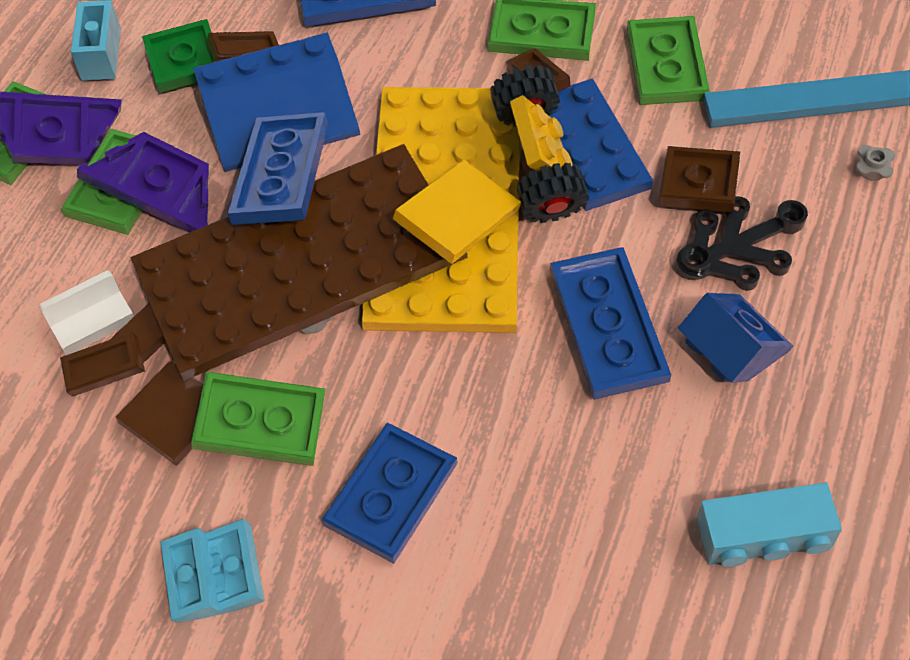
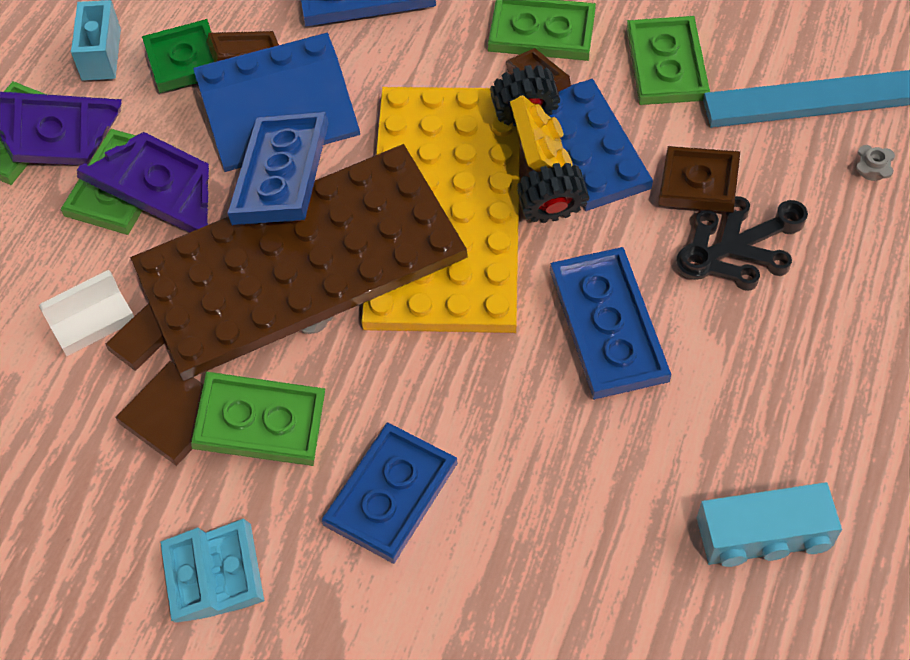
(102, 364): reddish brown tile -> none
(456, 211): yellow tile -> none
(733, 336): blue slope -> none

